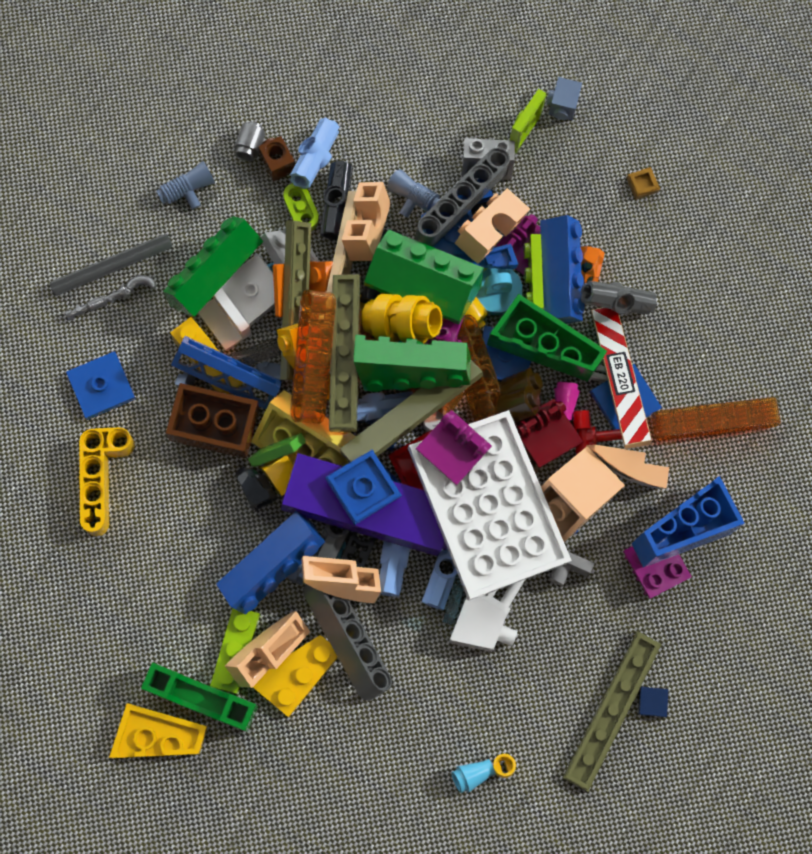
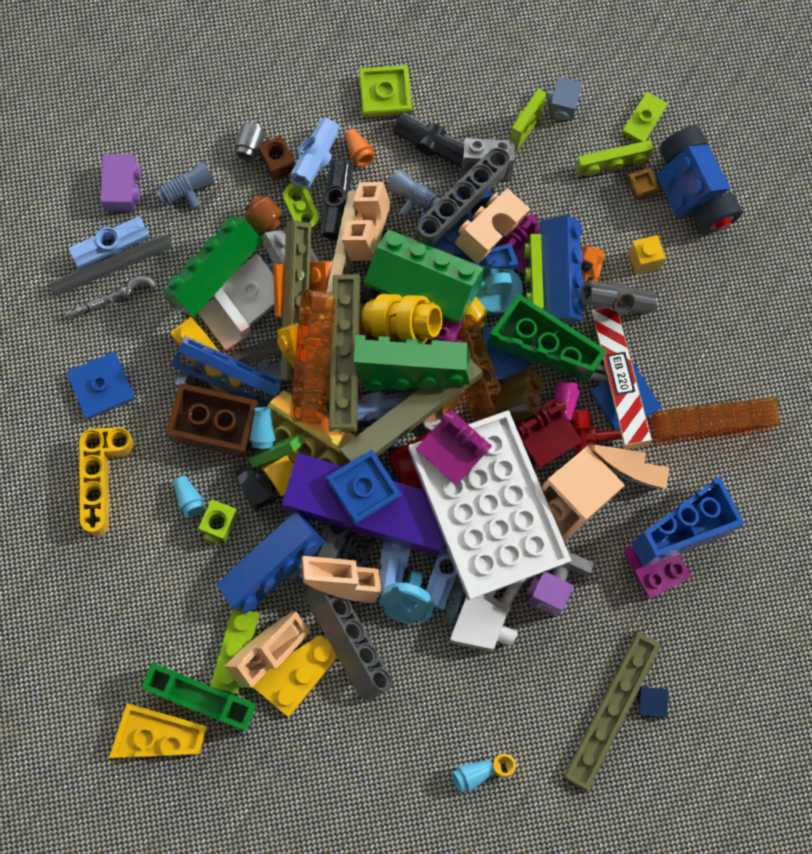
(94, 249): none -> light blue piece
(120, 182): none -> medium lavender brick
(188, 499): none -> medium azure cone
(218, 510): none -> lime brick
(262, 429): none -> medium azure cone
(263, 214): none -> dark orange head
(360, 150): none -> orange cone
(385, 91): none -> lime plate
(407, 601): none -> medium azure tile
(430, 138): none -> black piece
(549, 593): none -> medium lavender brick
(614, 158): none -> lime plate
(644, 118): none -> lime plate
(646, 255): none -> yellow brick
(696, 182): none -> brick

